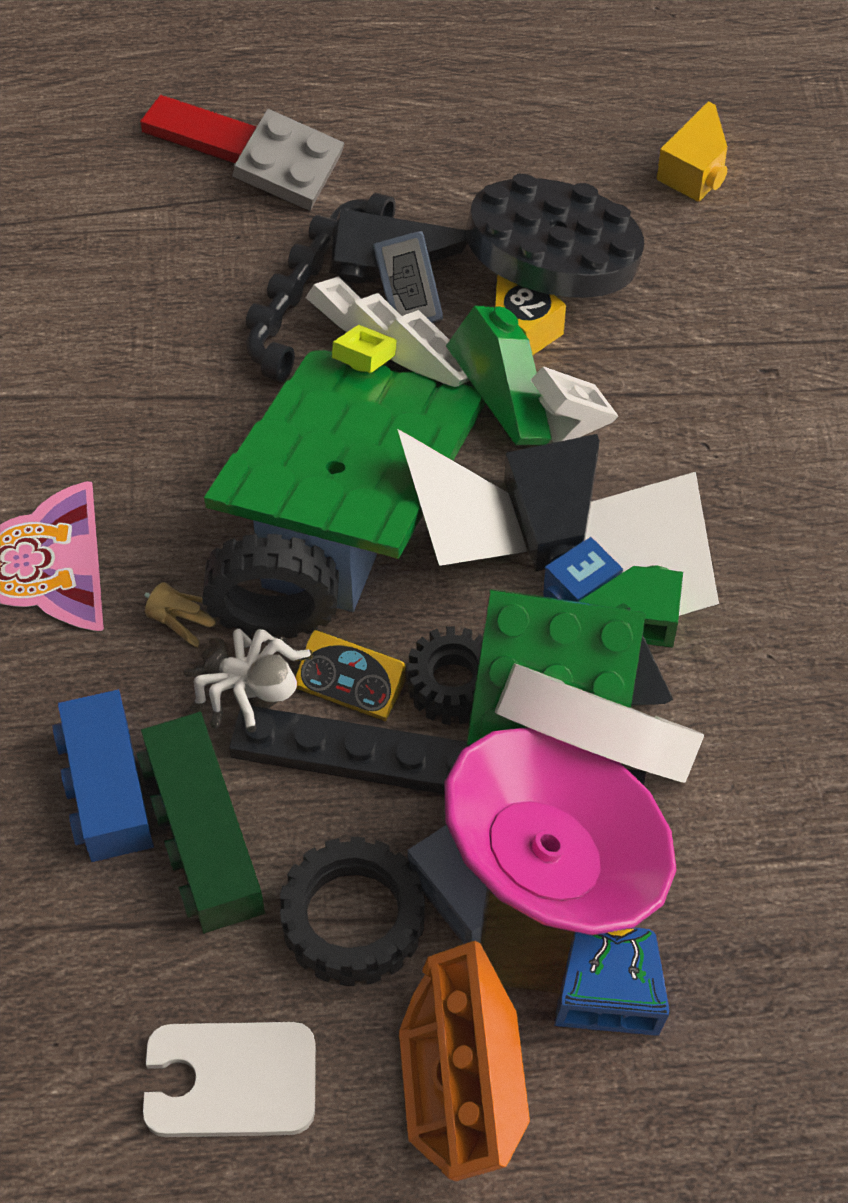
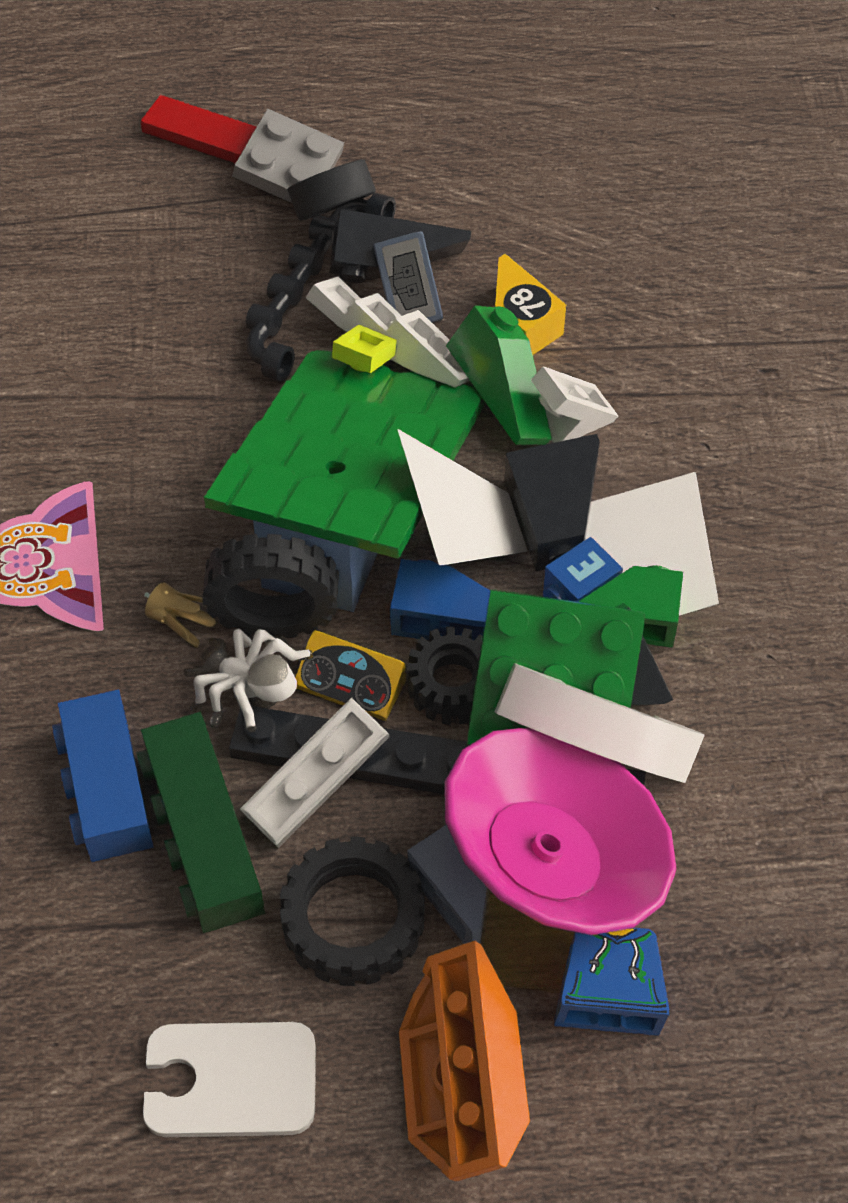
(315, 772): none -> white tile
(331, 189): none -> black tyre
(435, 598): none -> blue slope
(554, 237): black piece -> none
(695, 155): yellow slope -> none

